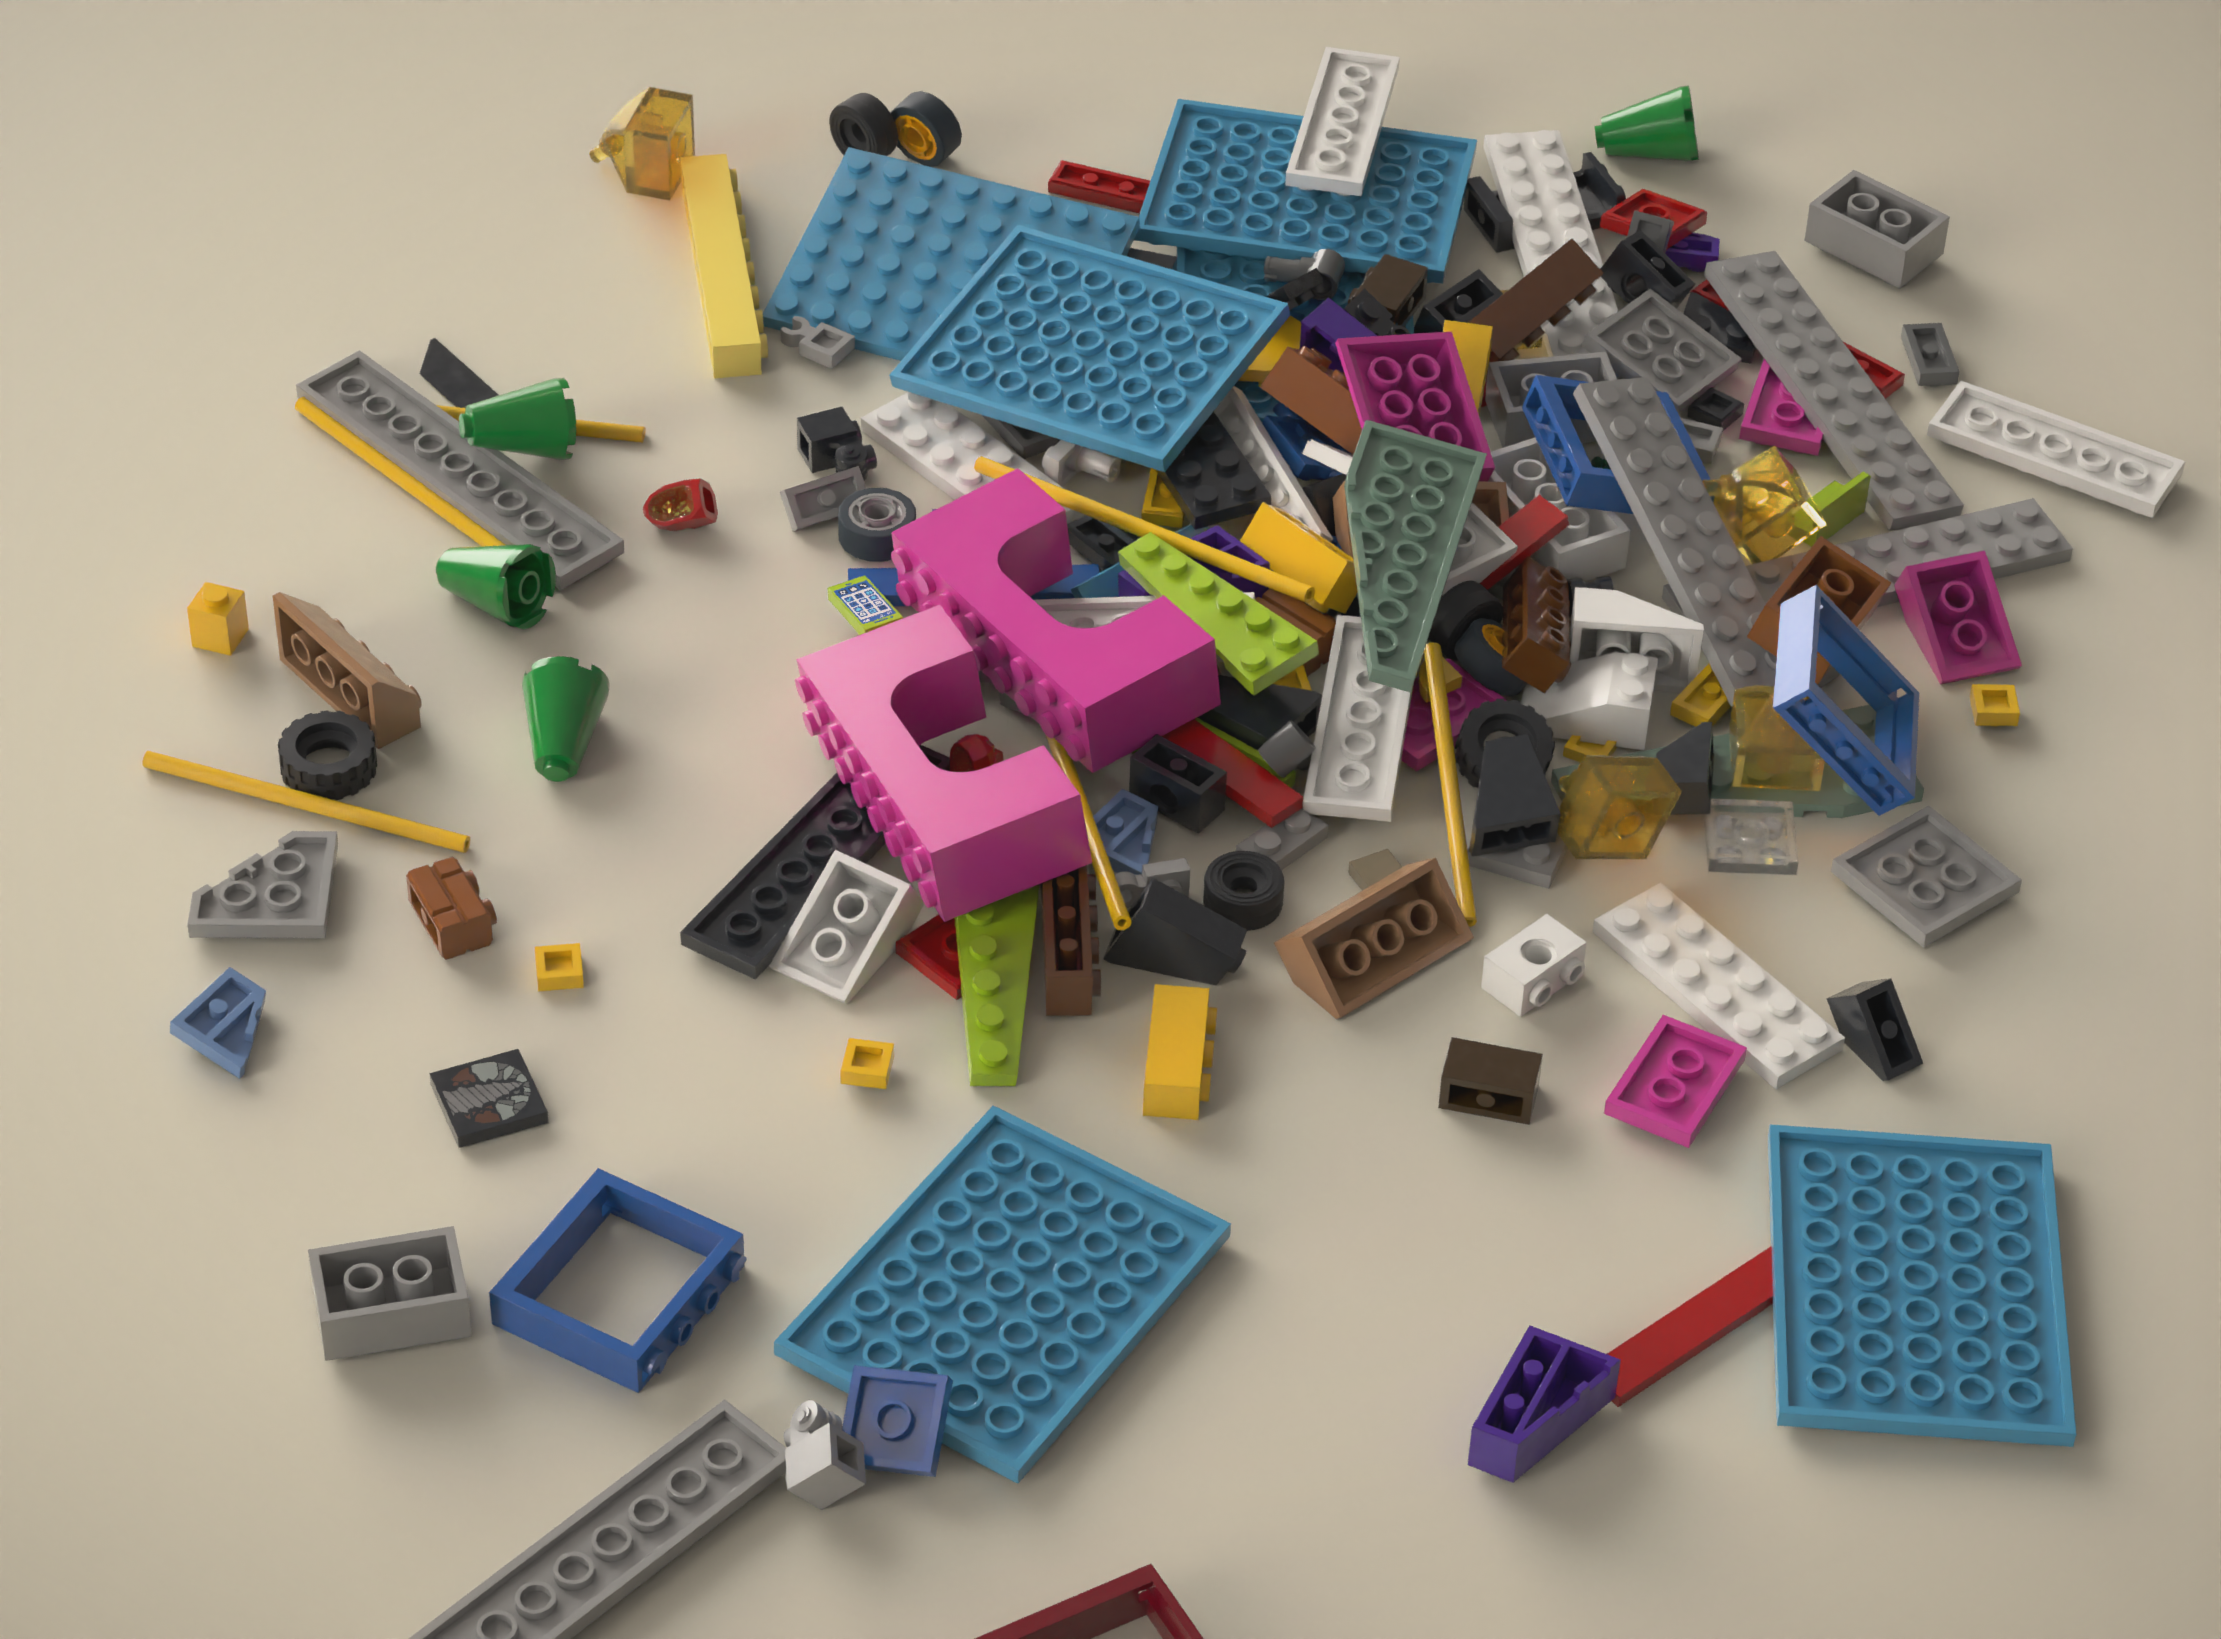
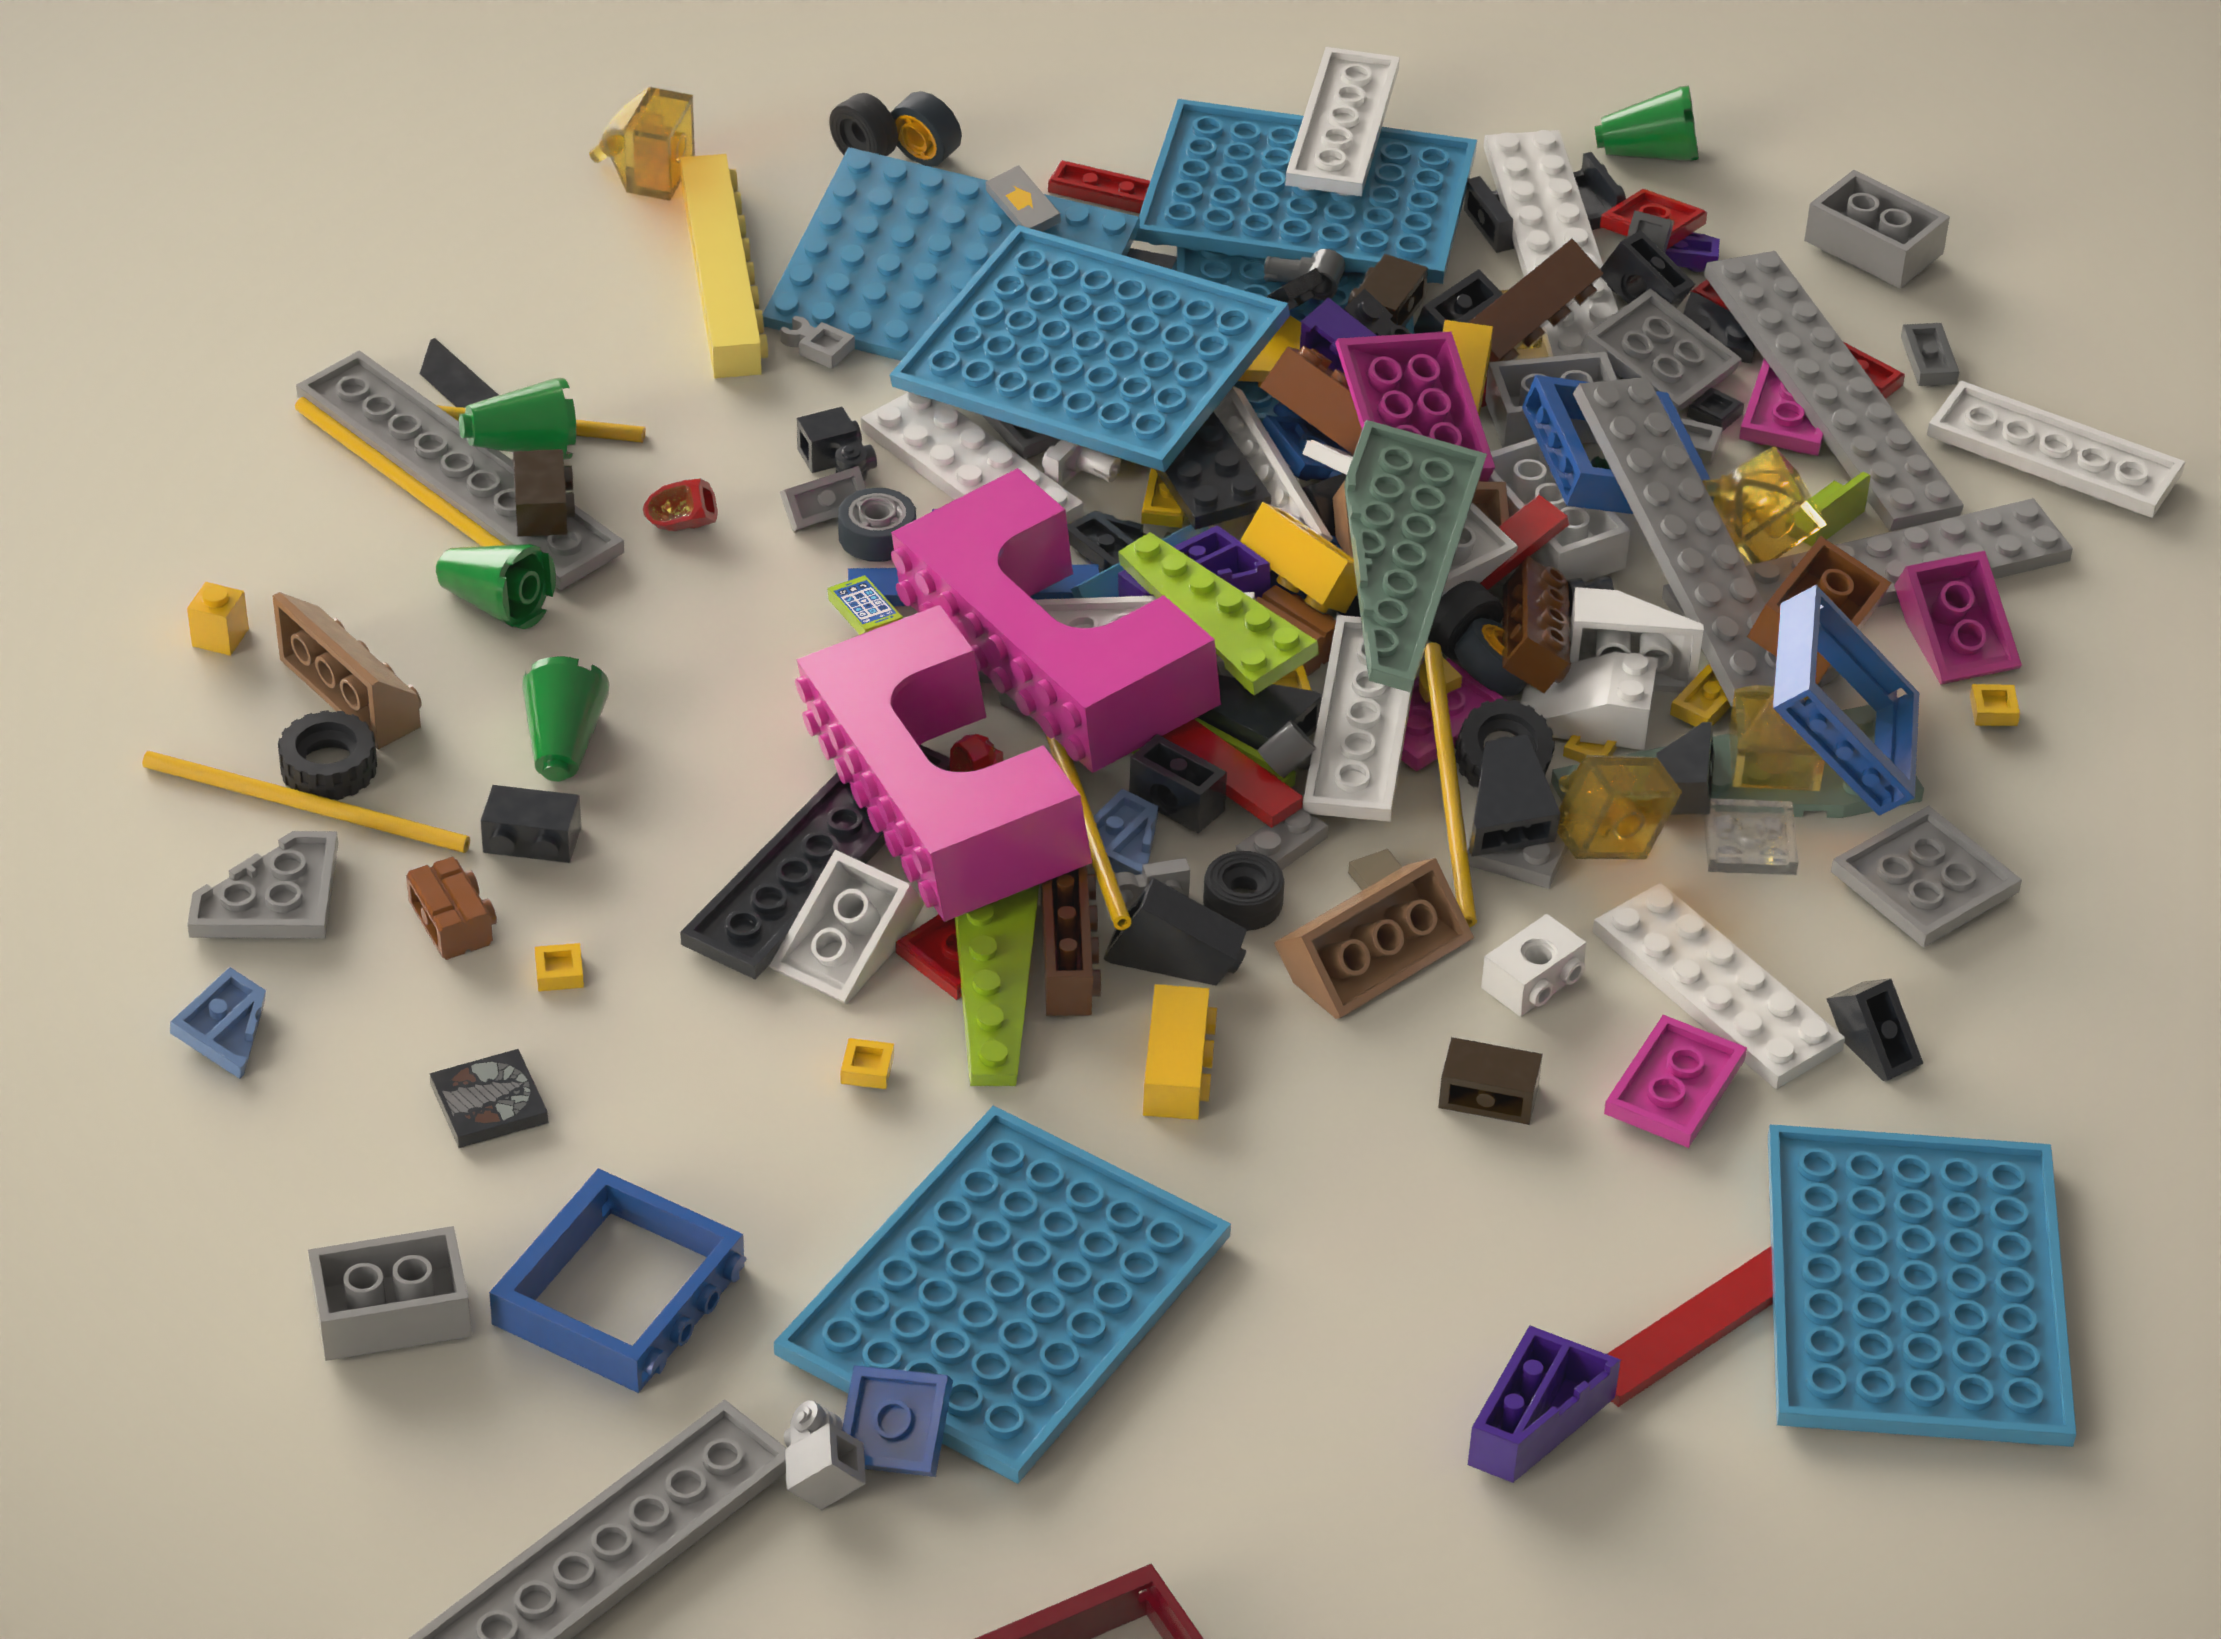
(531, 823): none -> black brick
(541, 492): none -> dark brown brick
(1022, 200): none -> light grey tile
(1141, 527): yellow piece -> none

